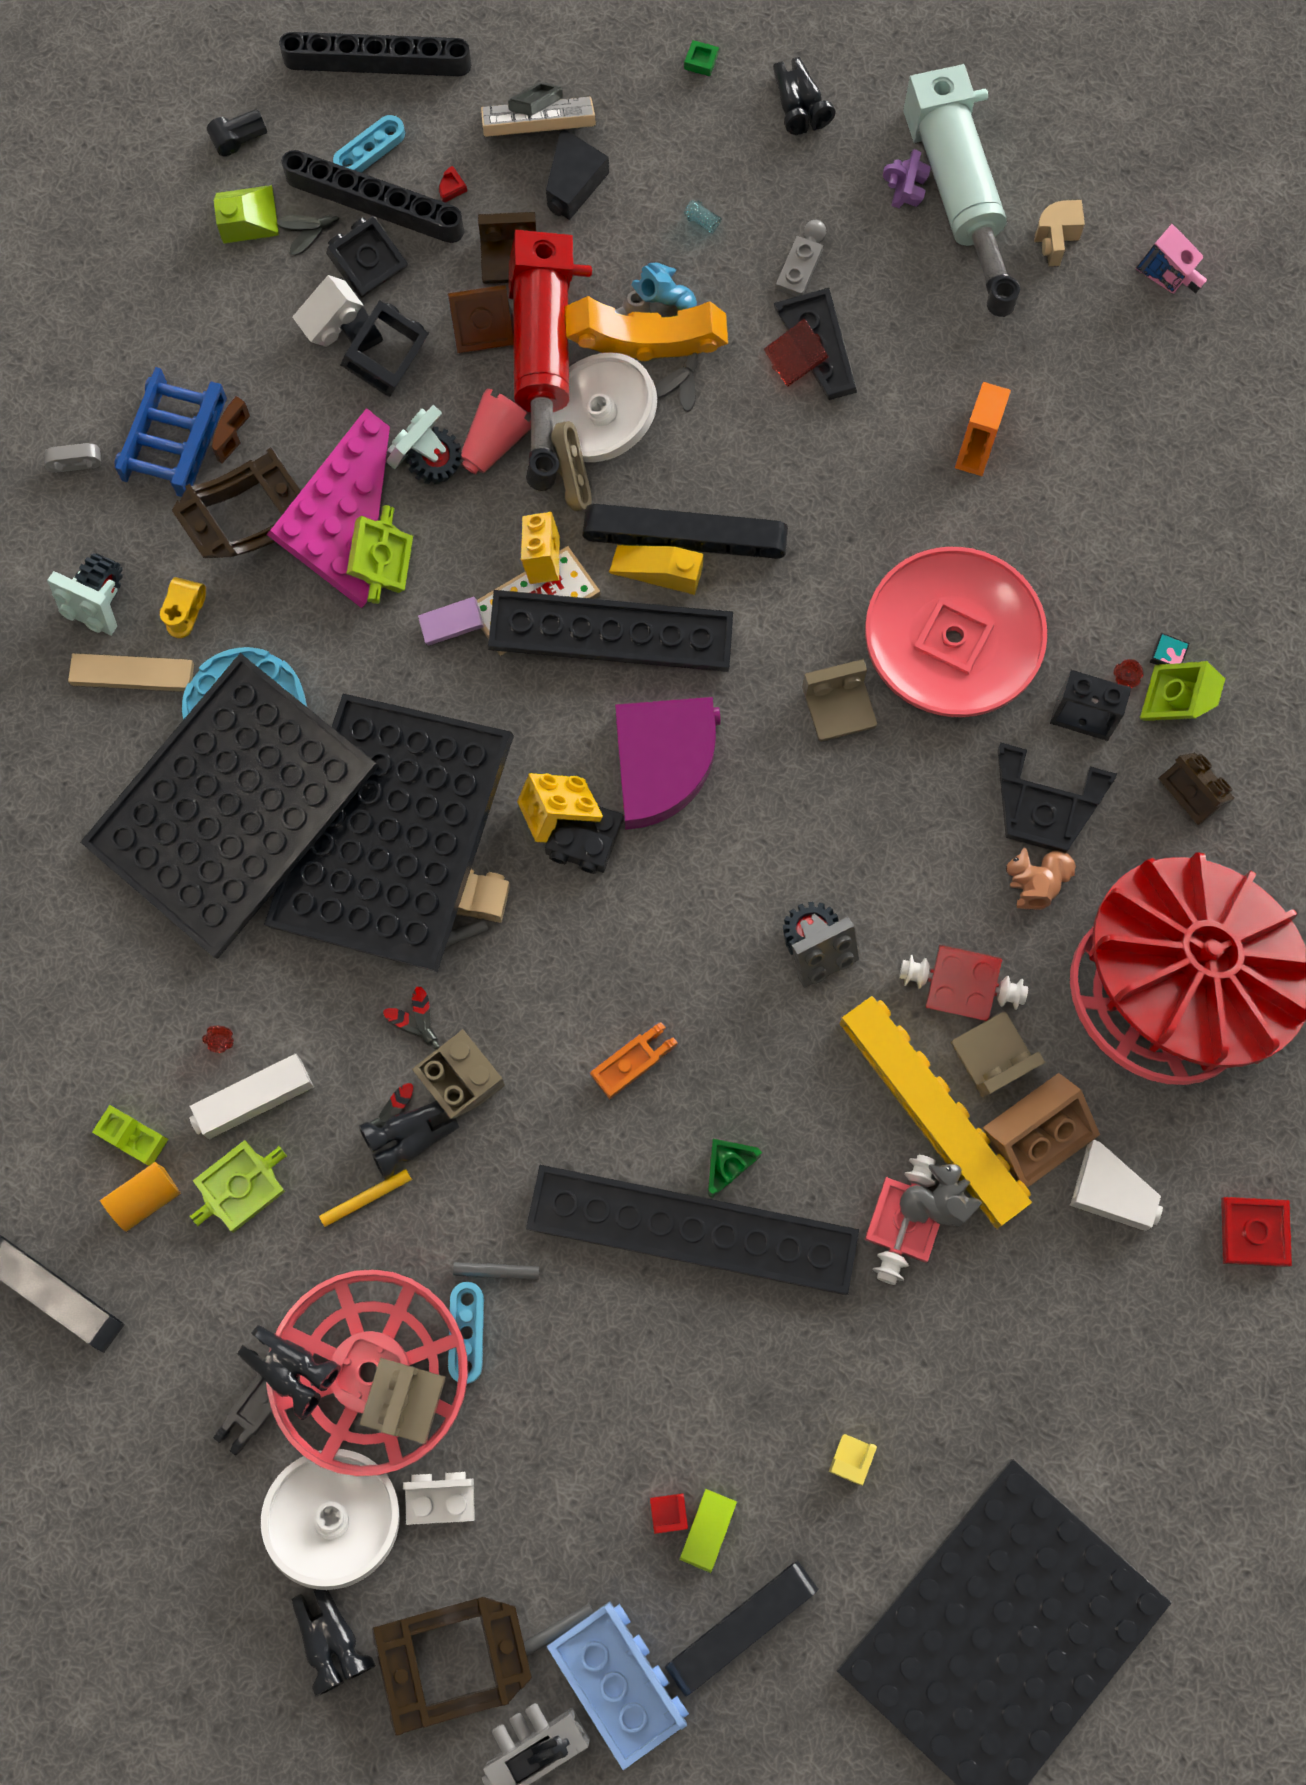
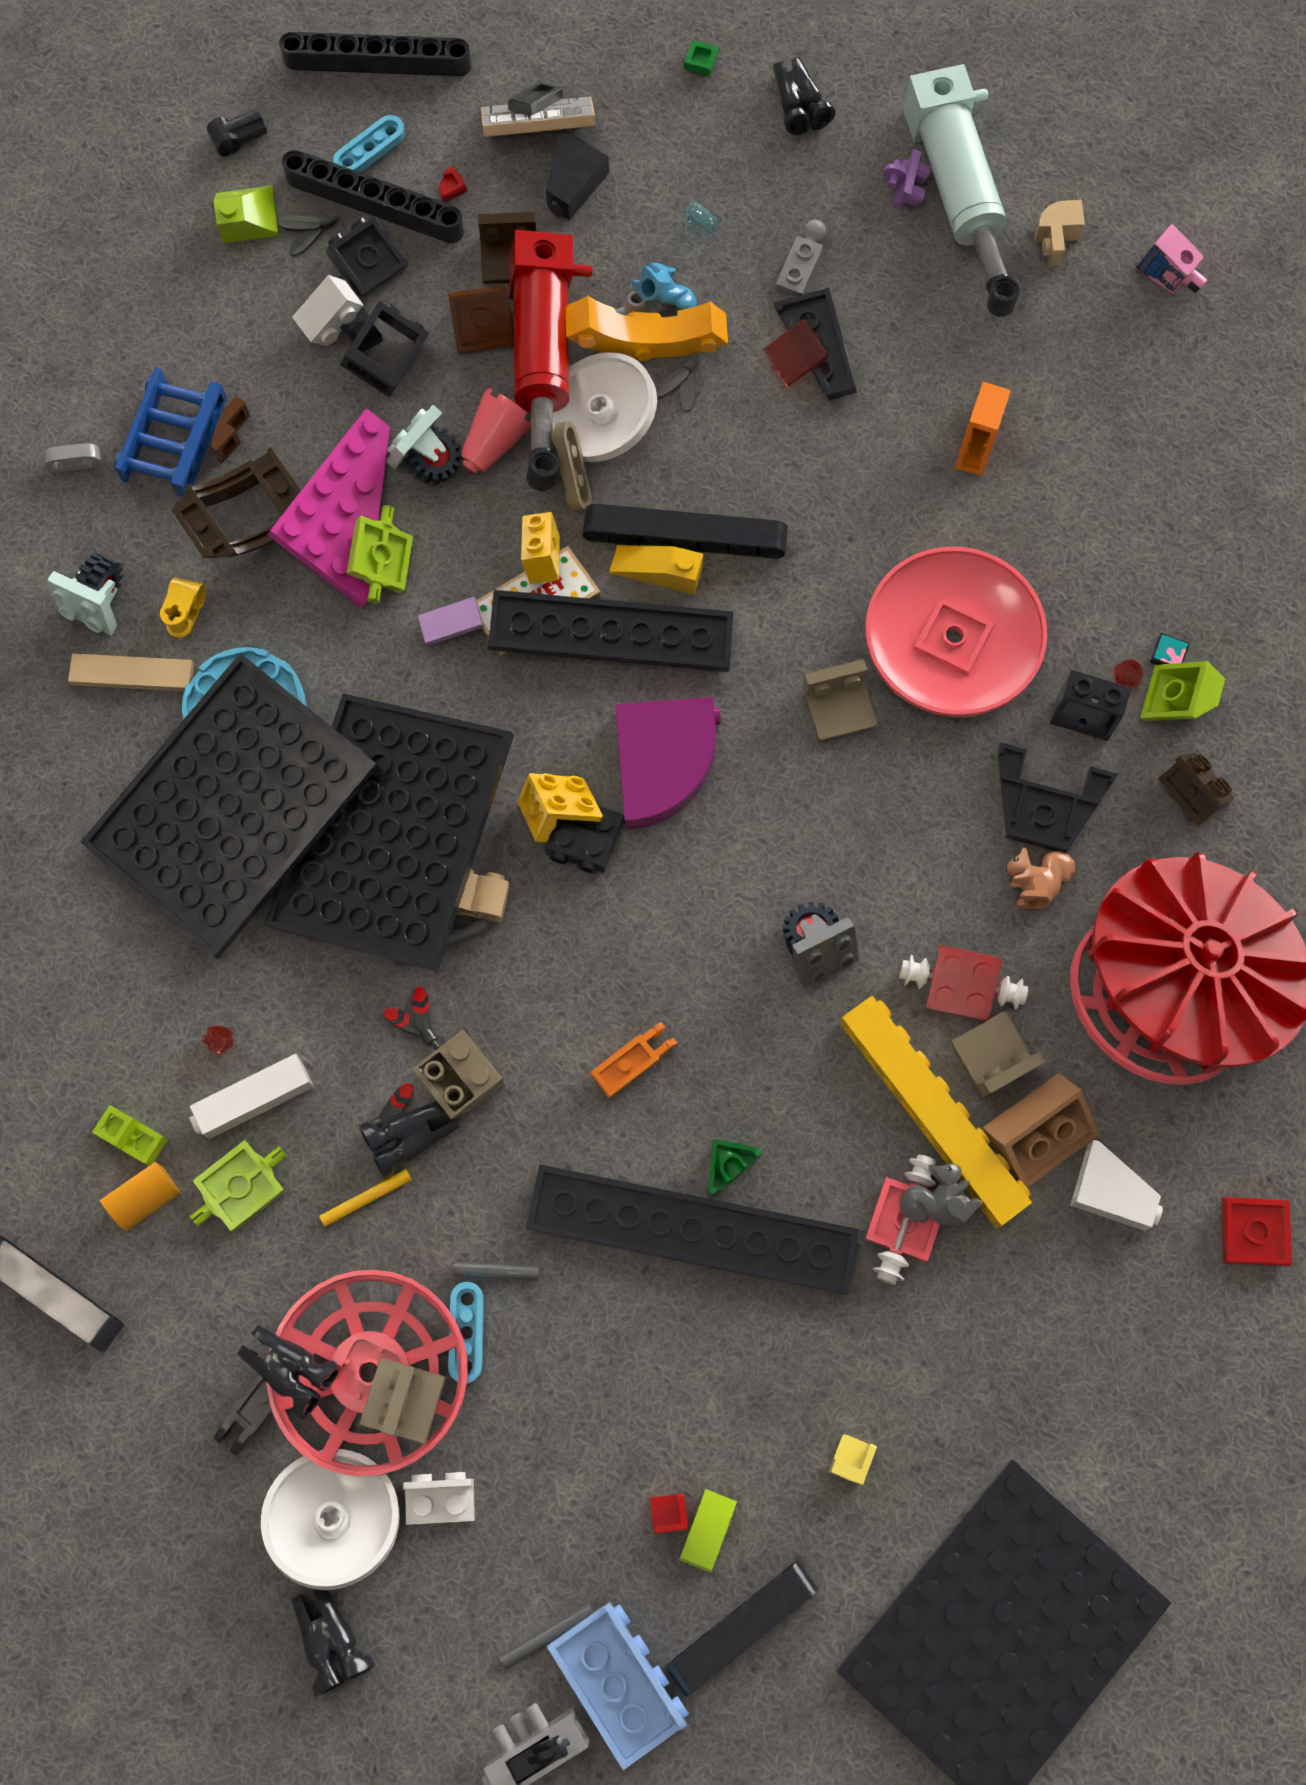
(402, 1676): dark brown wedge -> none

